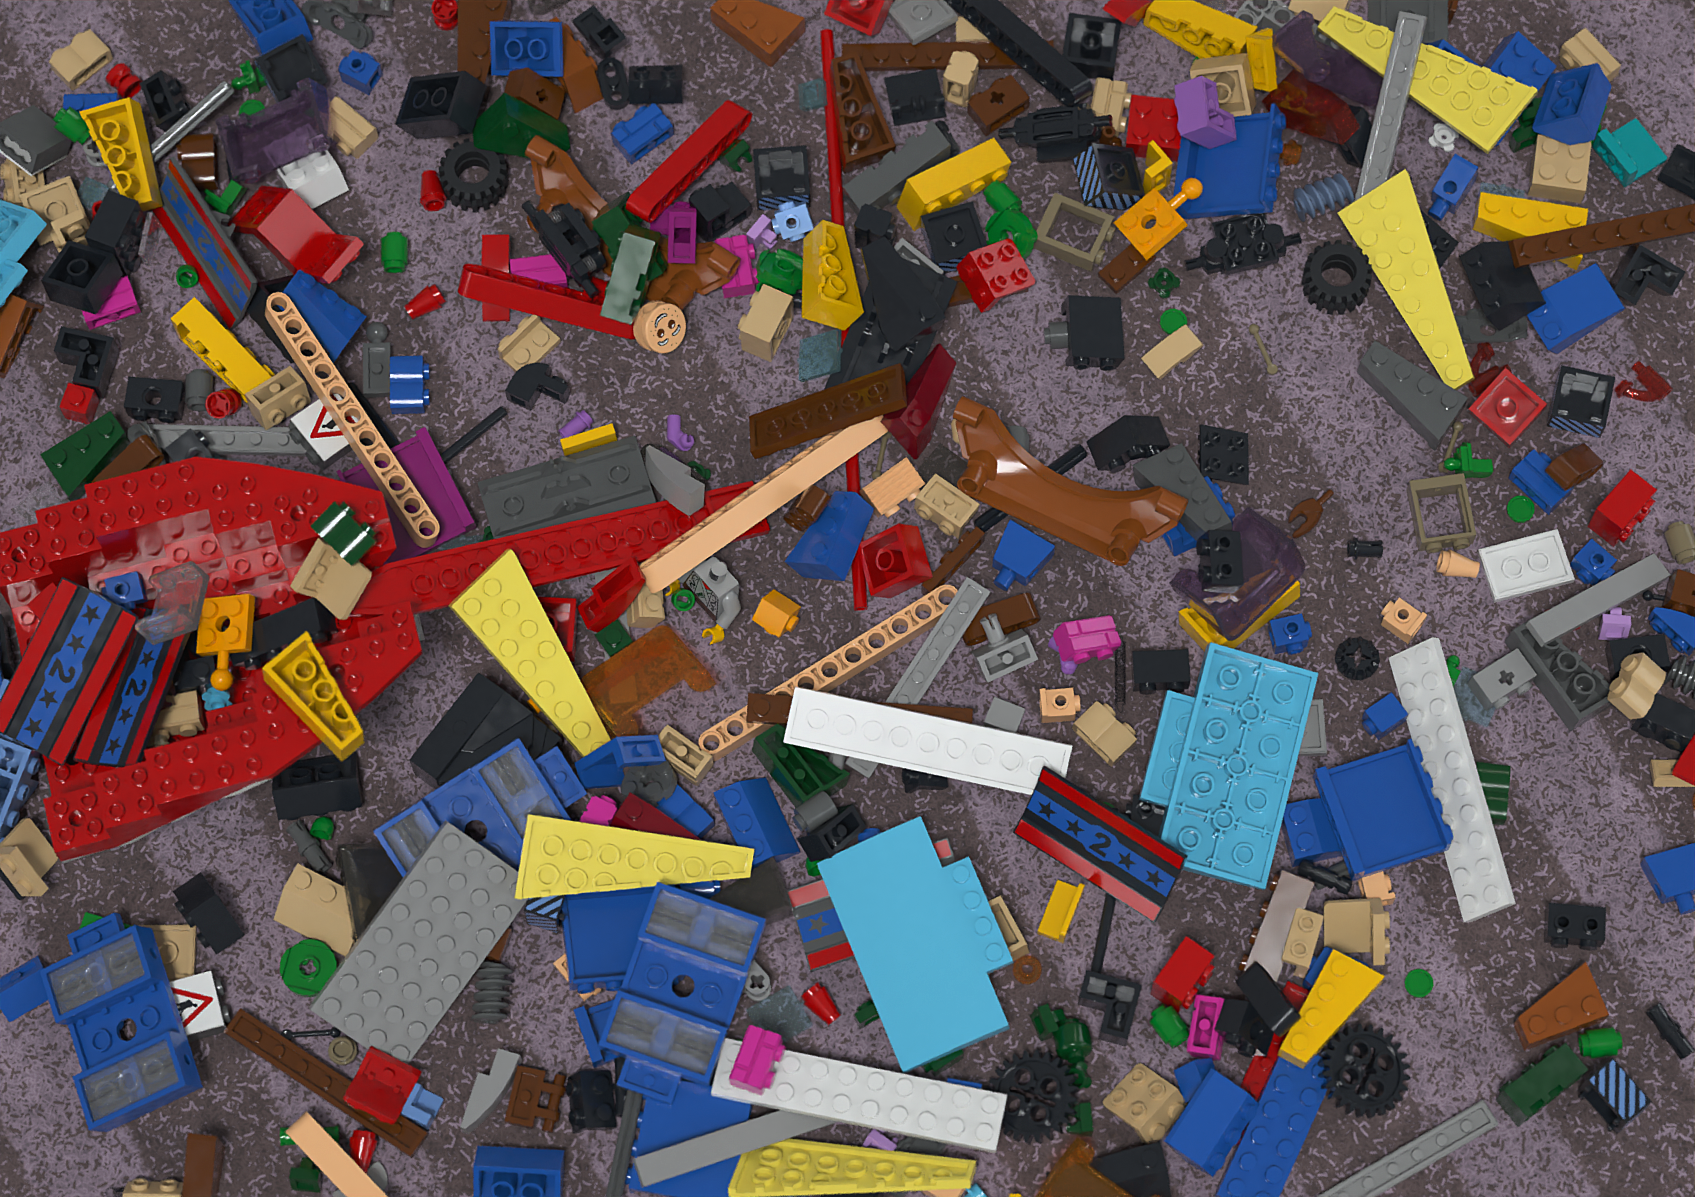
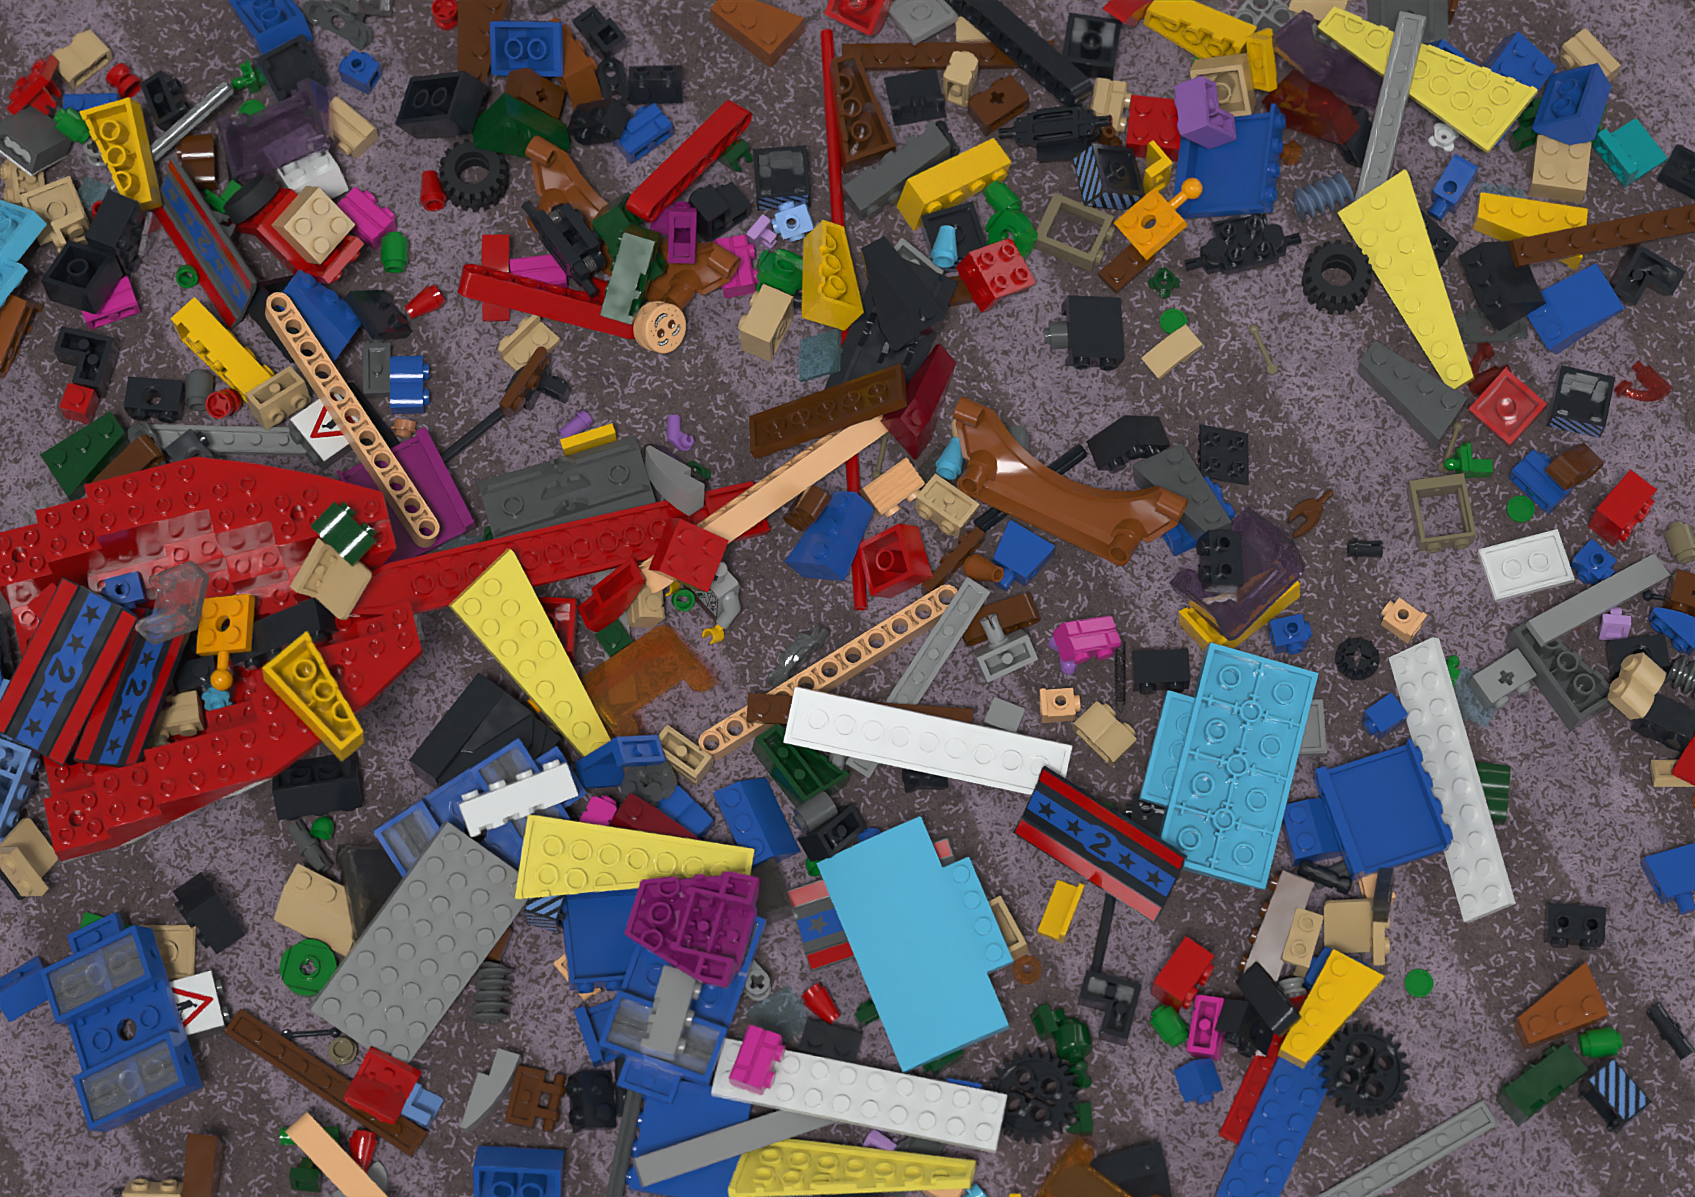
(36, 88): none -> red plate
(250, 198): none -> black tyre
(313, 224): none -> tan brick
(369, 219): none -> dark pink brick
(378, 314): none -> black plate
(404, 427): none -> nougat plate
(517, 797): none -> white wedge
(527, 380): none -> reddish brown hinge
(598, 121): none -> black brick
(670, 1014): none -> light grey wedge
(688, 554): none -> red brick
(697, 923): none -> magenta wedge
(777, 614): light orange brick -> none
(797, 655): none -> dark grey piece
(812, 94): clear light blue tile -> none
(830, 1042): none -> black bracket
(873, 225): black brick -> none
(945, 247): none -> medium azure cone
(950, 461): none -> medium azure cone
(981, 569): none -> dark orange cone
(1146, 1103): tan bracket -> none
(1212, 1123): blue slope -> none
(1293, 987): none -> light grey bush
(1383, 895): none -> clear smoke beam
(1456, 565): light nougat cone -> none

